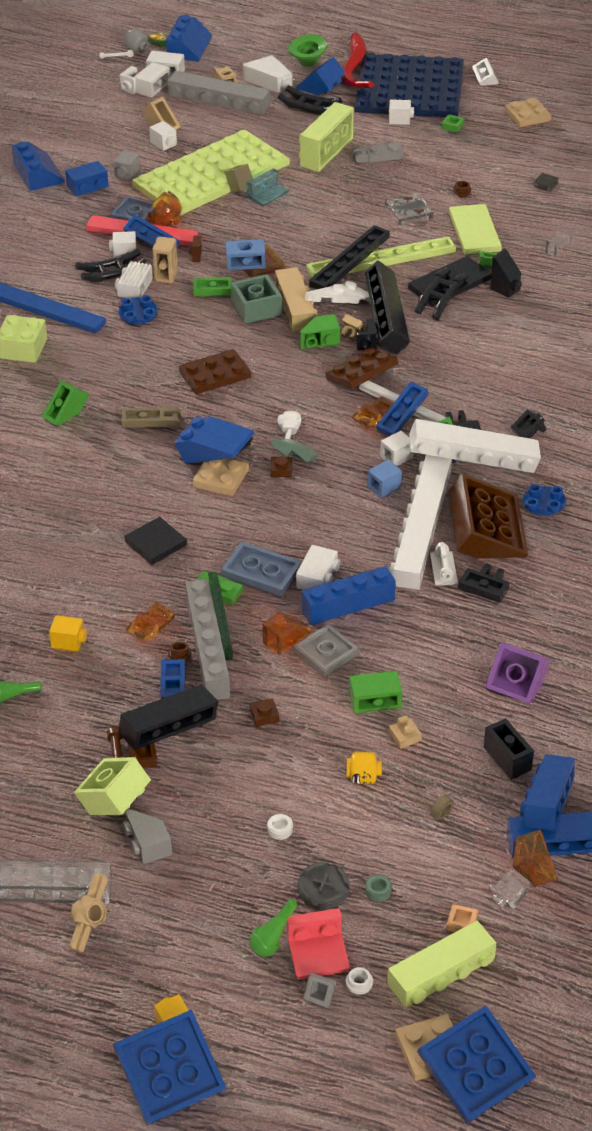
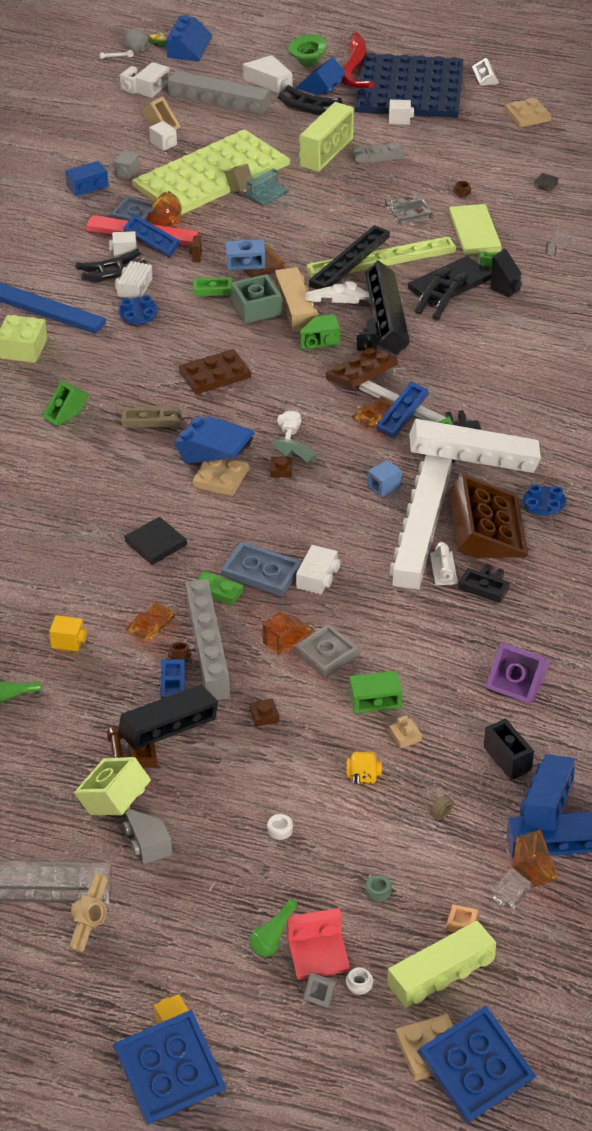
(35, 166): blue slope -> none
(165, 259): tan brick -> none
(172, 60): white brick -> none
(220, 615): clear green tile -> none
(224, 73): tan leg -> none
(323, 886): dark grey tile -> none
(348, 595): blue brick -> none
(352, 325): tan tile -> none
(396, 448): white brick -> none
(453, 123): bright green plate -> none
(528, 424): black bracket -> none

